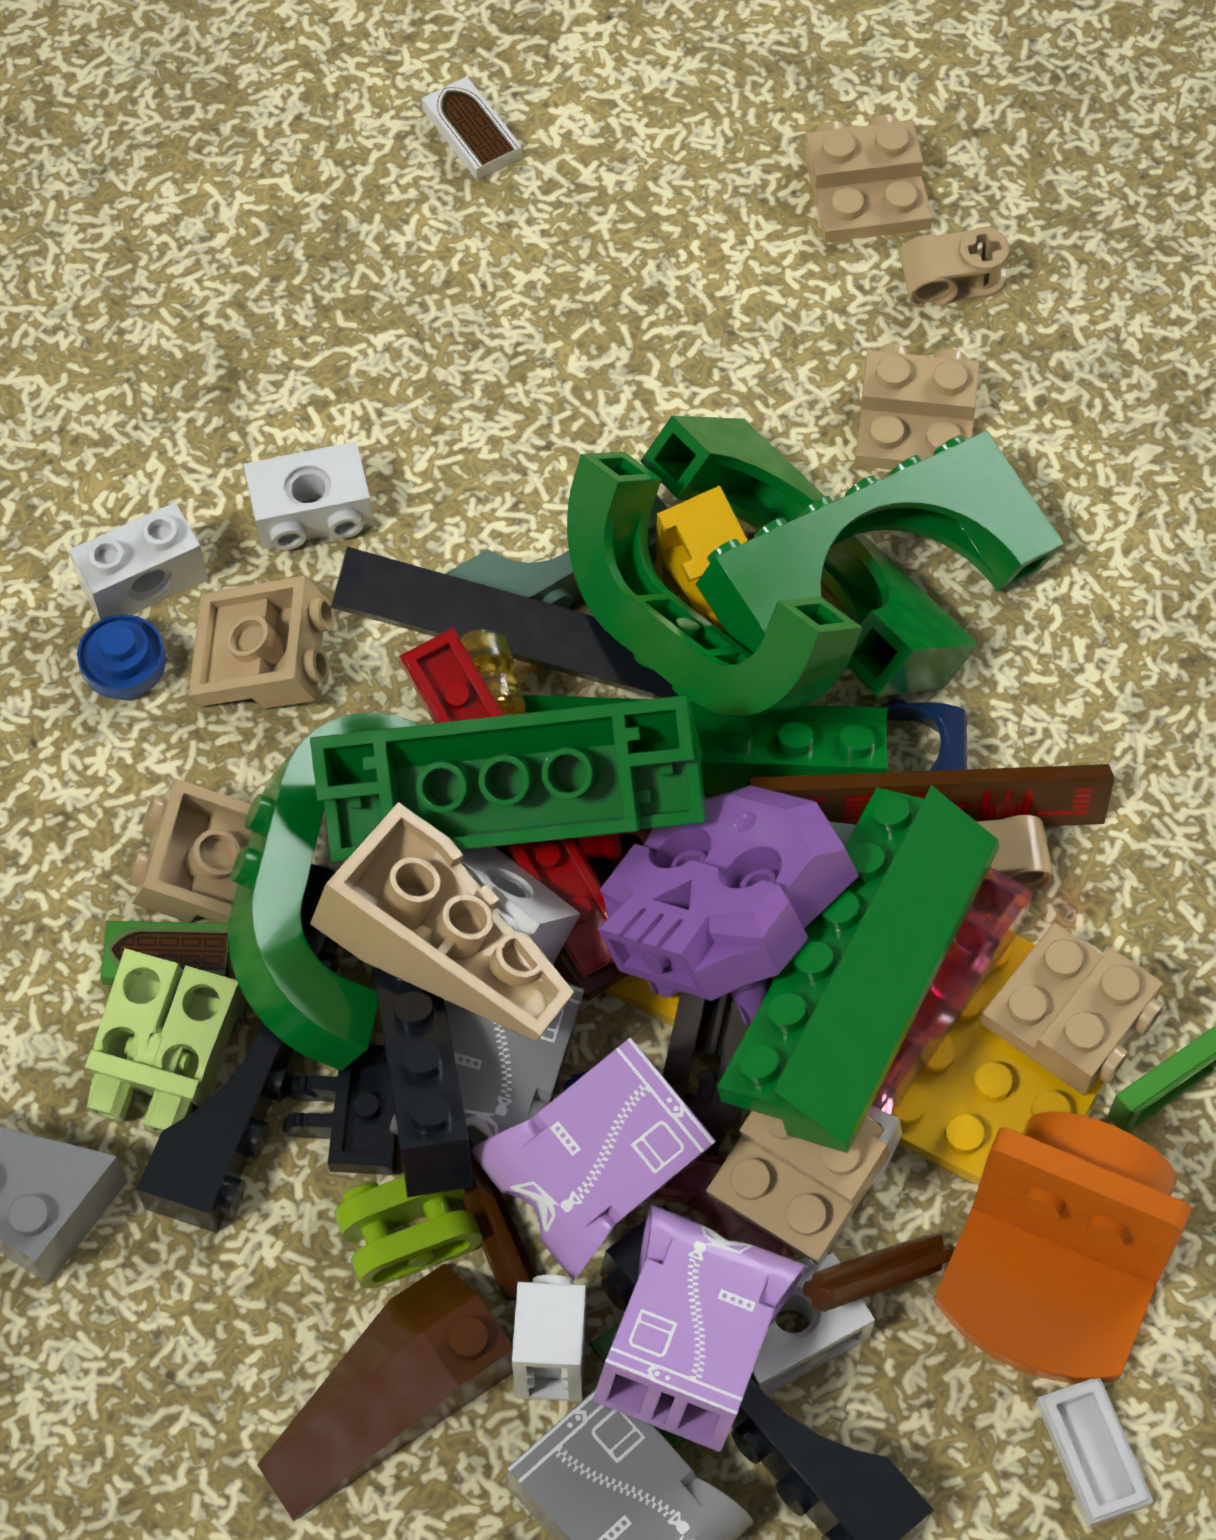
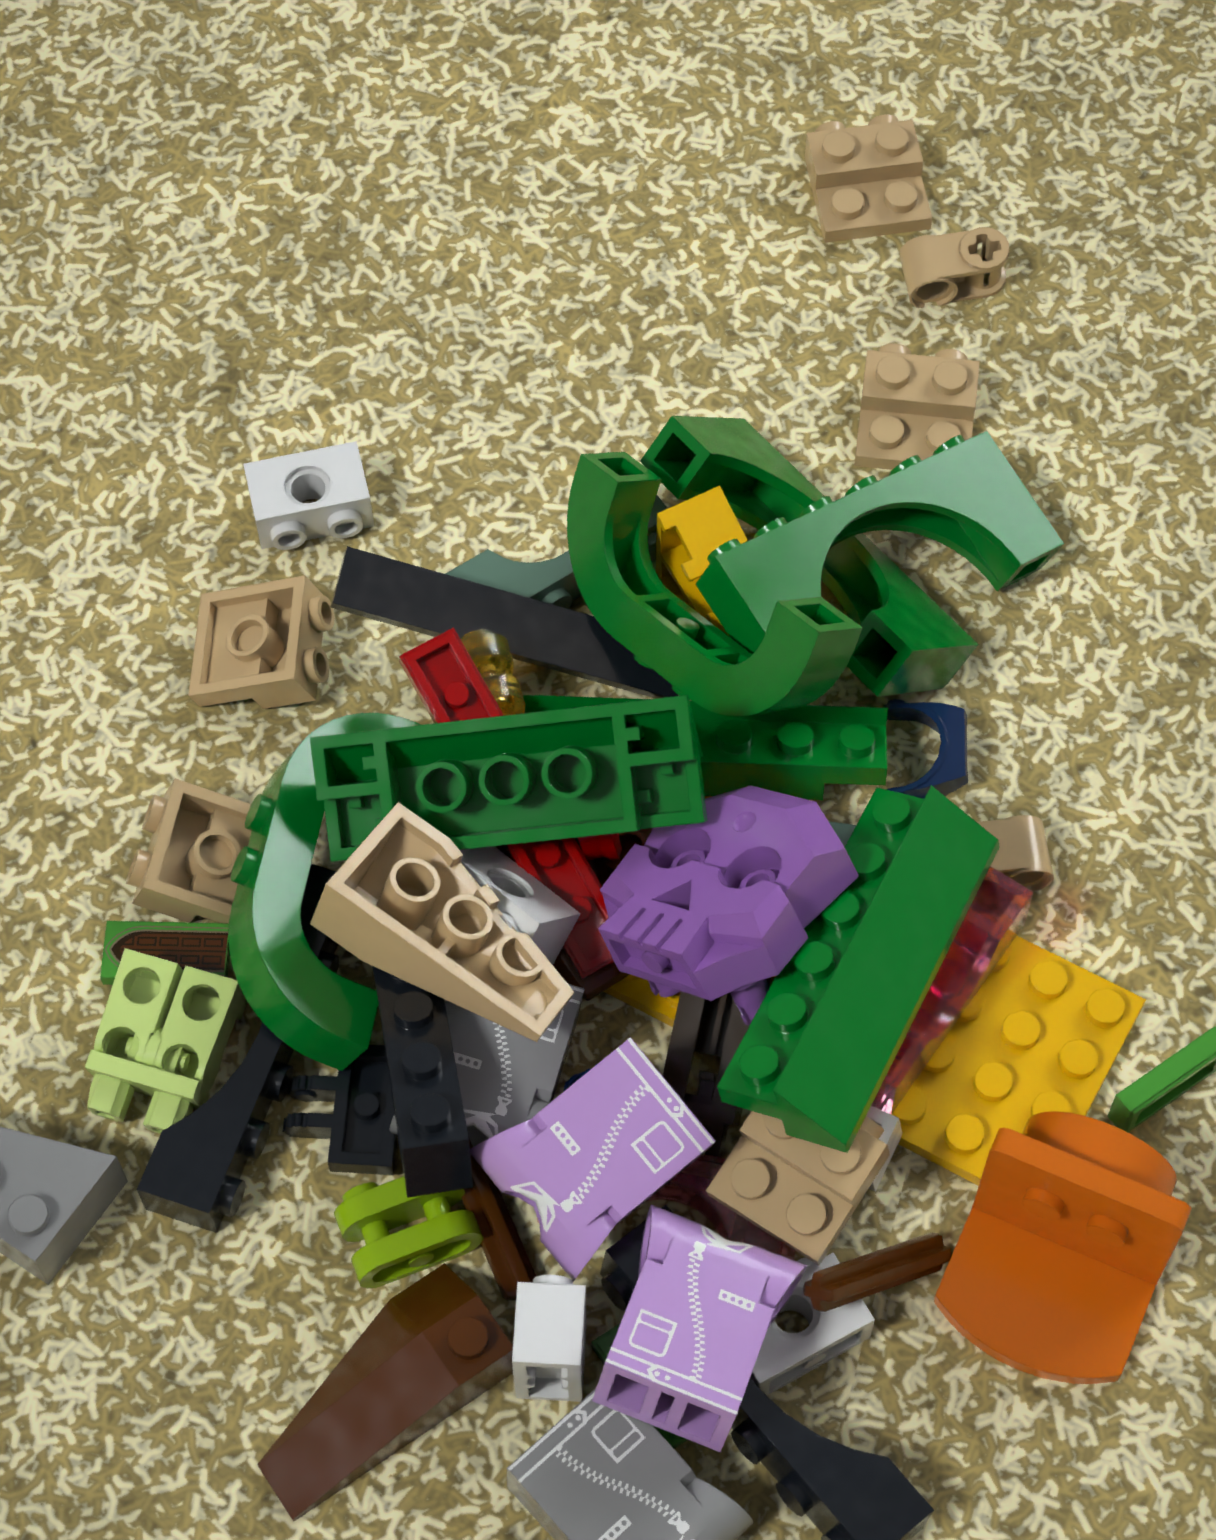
(121, 656): blue plate -> none
(139, 563): white brick -> none
(471, 128): tile -> none
(1050, 792): reddish brown tile -> none
(1074, 1008): tan plate -> none
(1094, 1452): white tile -> none

